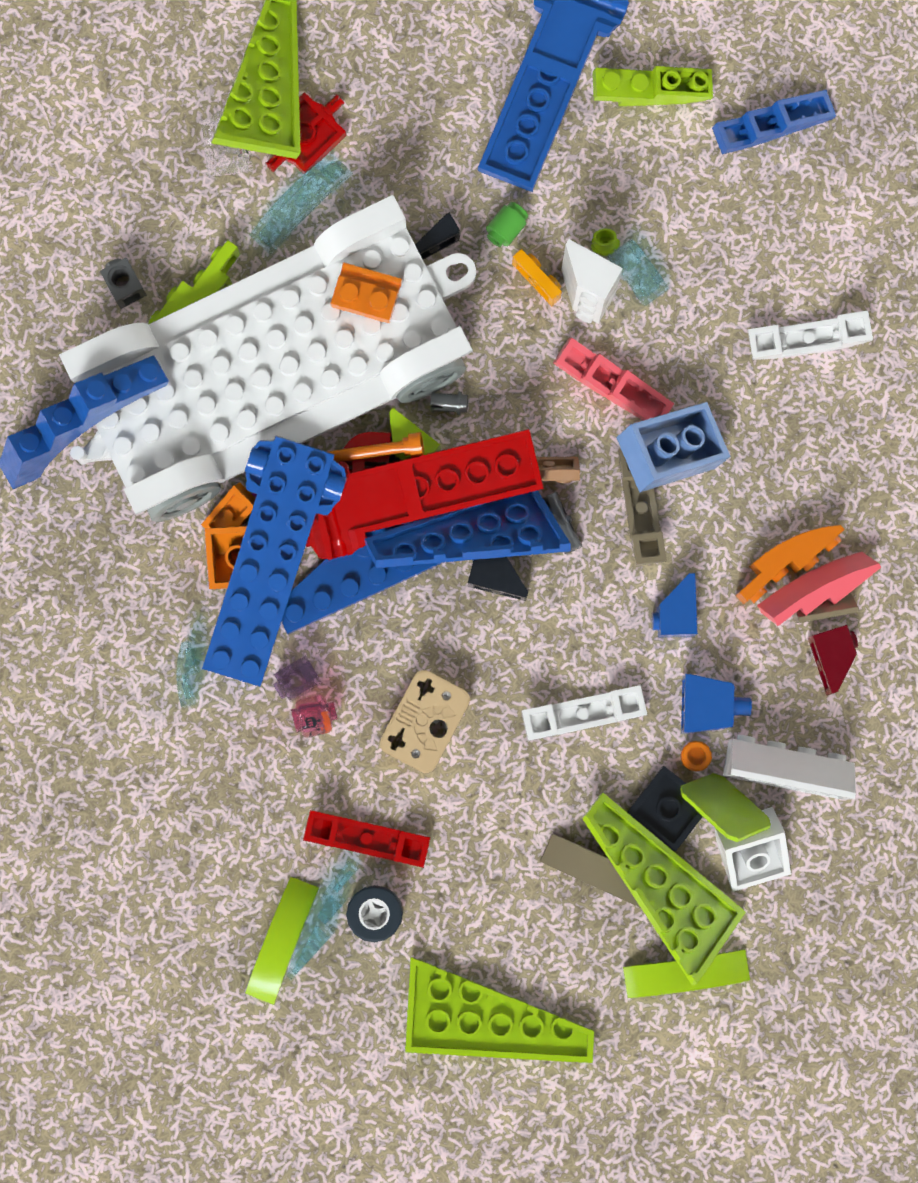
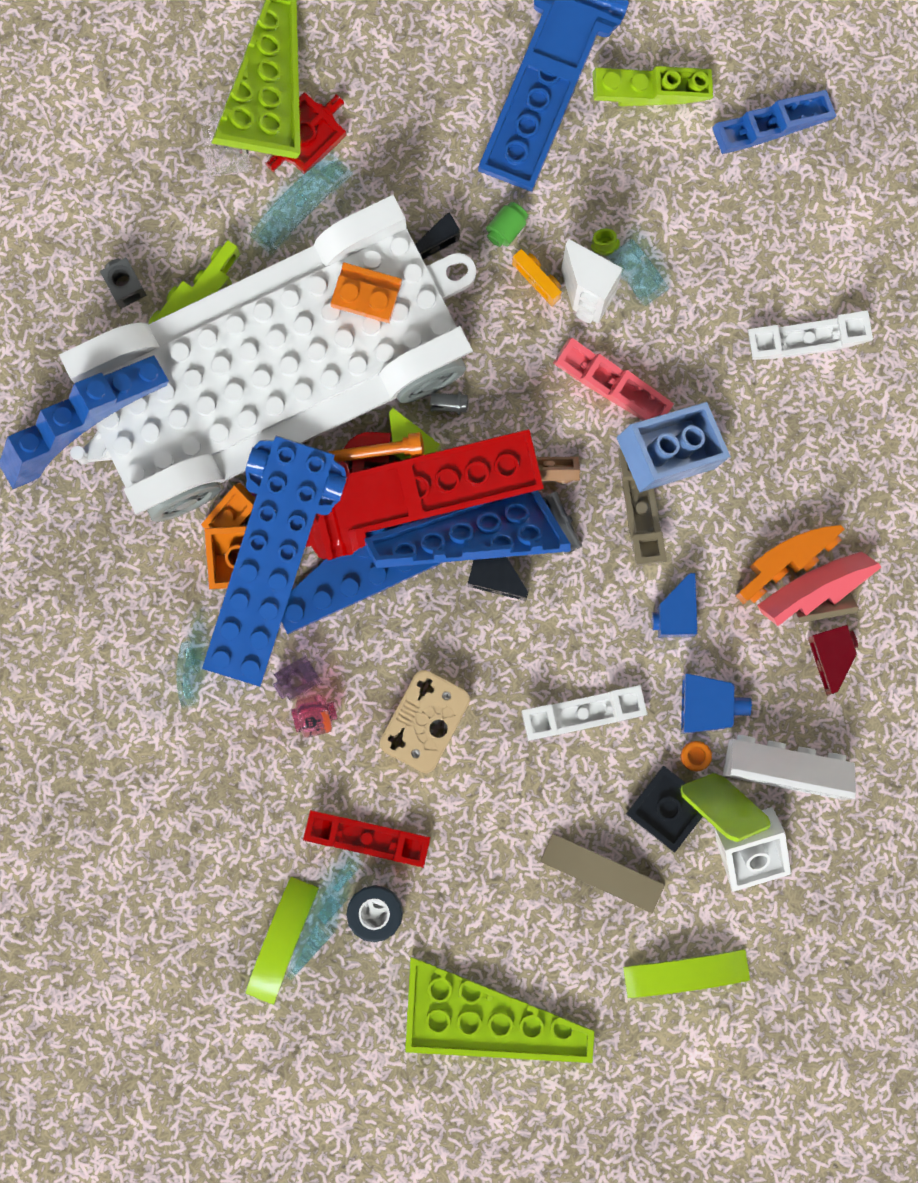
(678, 900): lime wing -> none

